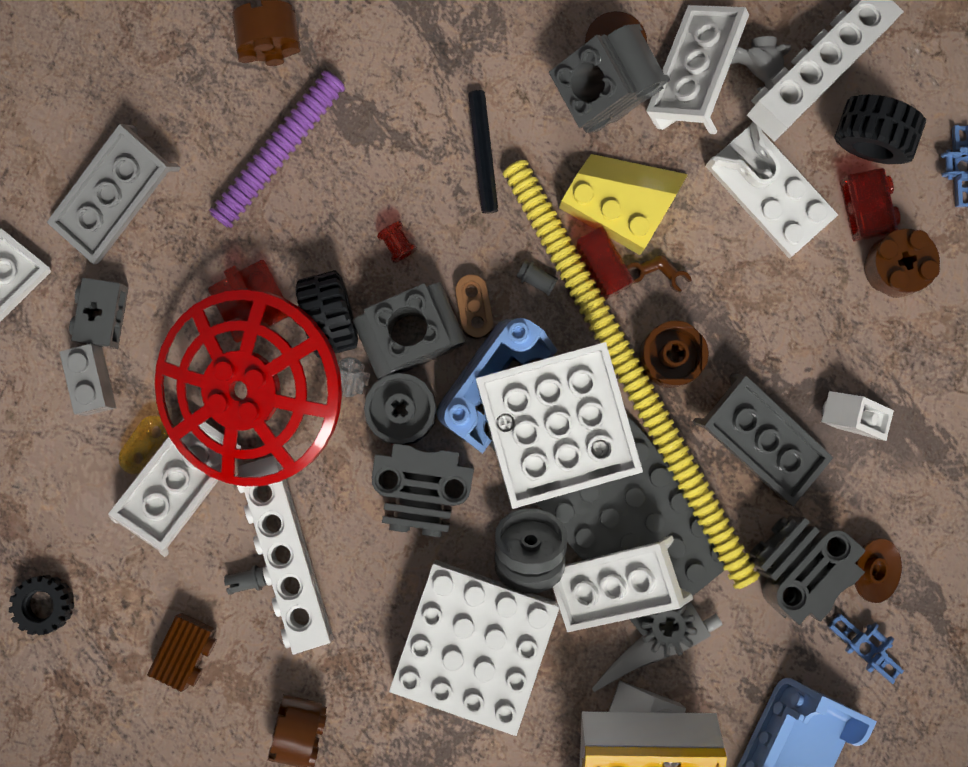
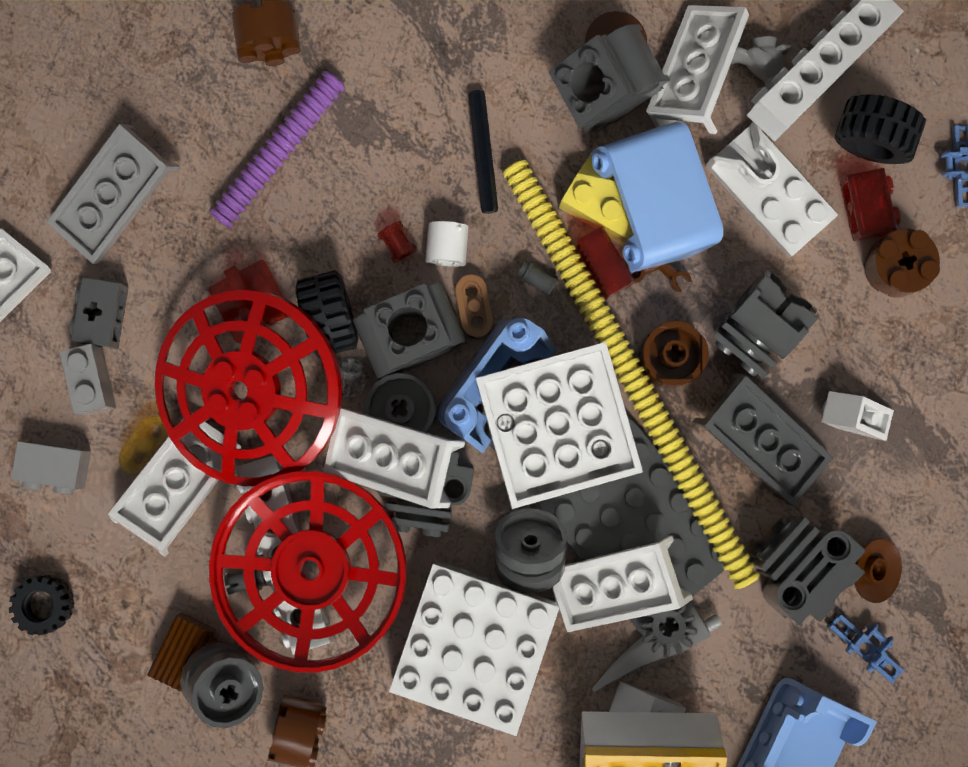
(50, 465): none -> light grey brick
(221, 685): none -> dark grey wheel
(293, 584): none -> red dish
(391, 458): none -> white plate
(446, 243): none -> white piece
(662, 195): none -> light blue windscreen
(764, 324): none -> dark grey piece

